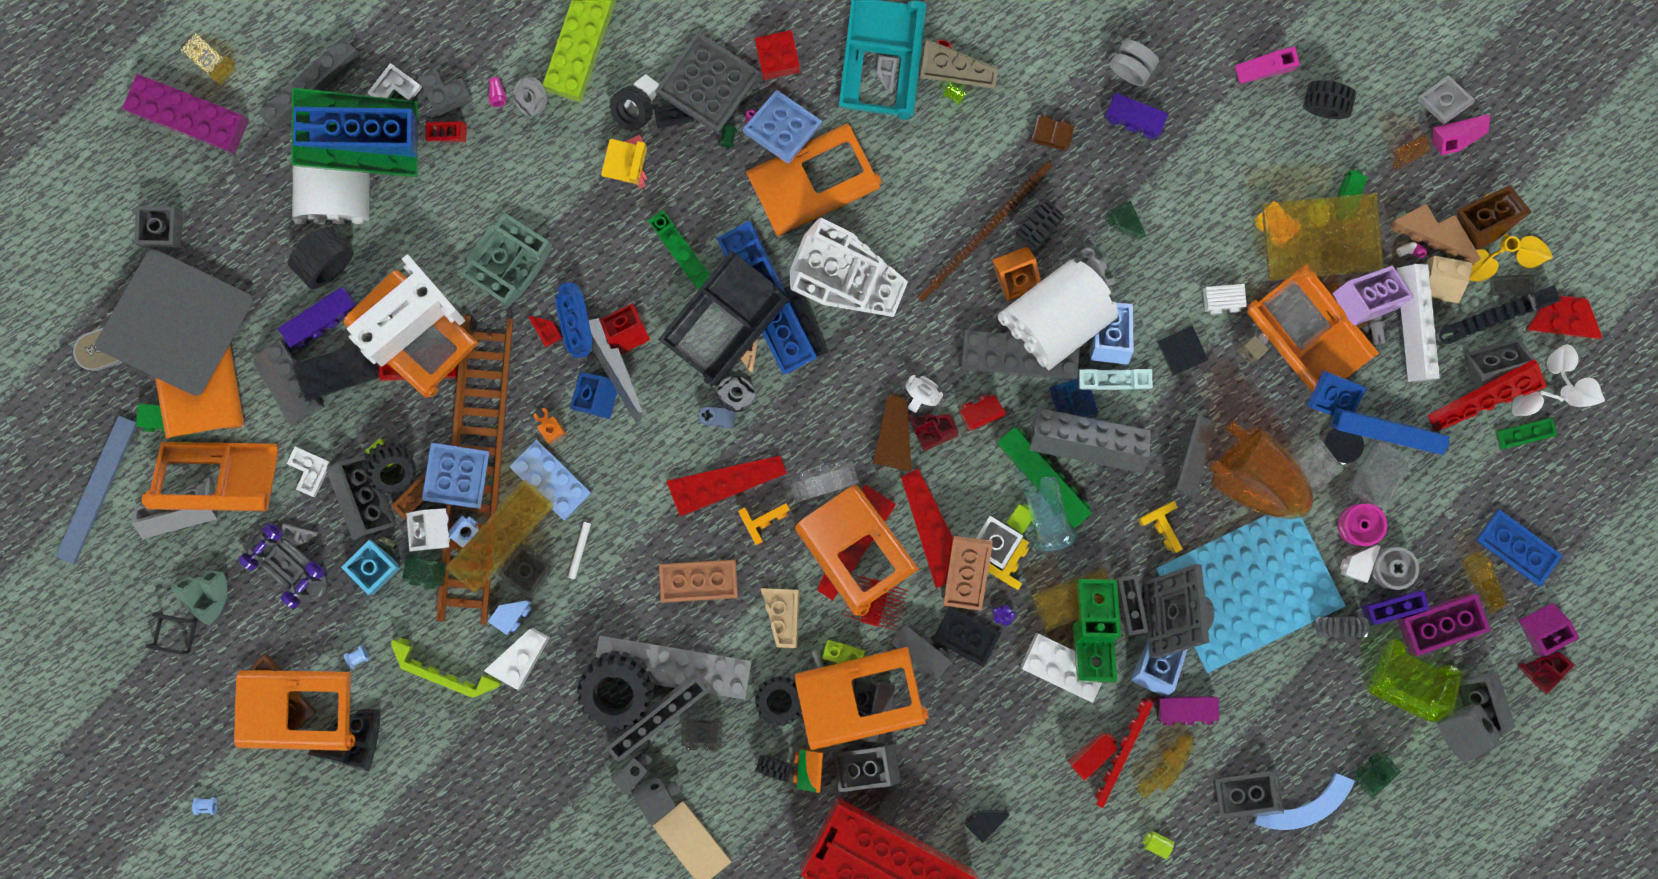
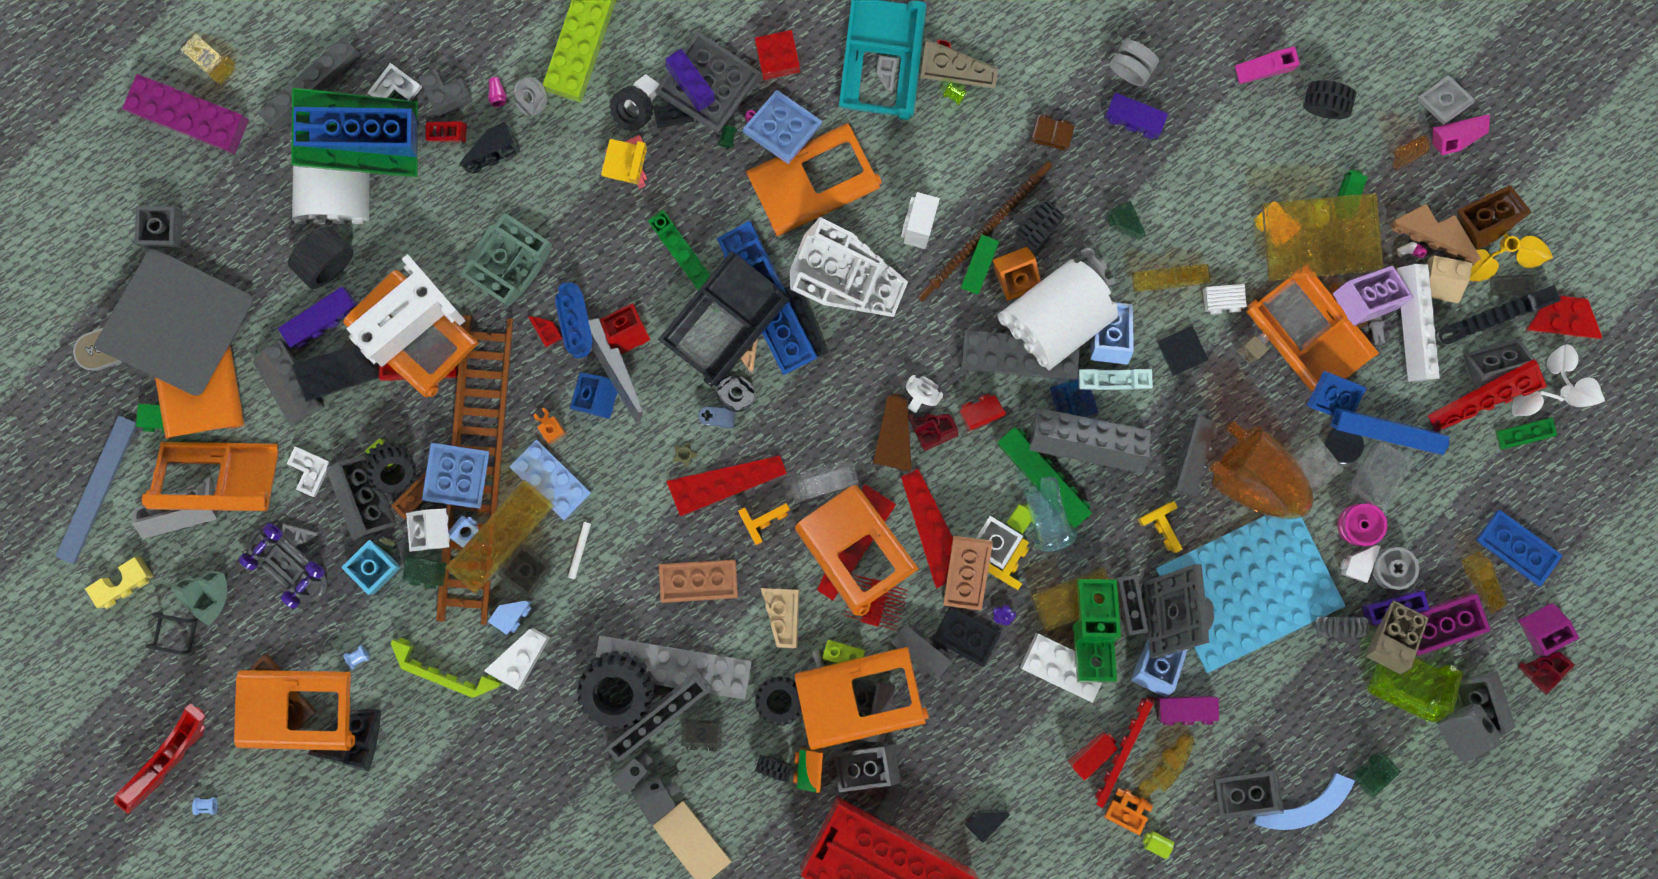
(133, 573): none -> light yellow arch
(152, 774): none -> red arch
(492, 146): none -> black slope
(679, 454): none -> olive plate
(689, 80): none -> dark purple brick
(919, 220): none -> white brick
(979, 264): none -> green tile
(1126, 817): none -> orange plate
(1171, 278): none -> clear yellow slope
(1397, 638): none -> dark tan slope

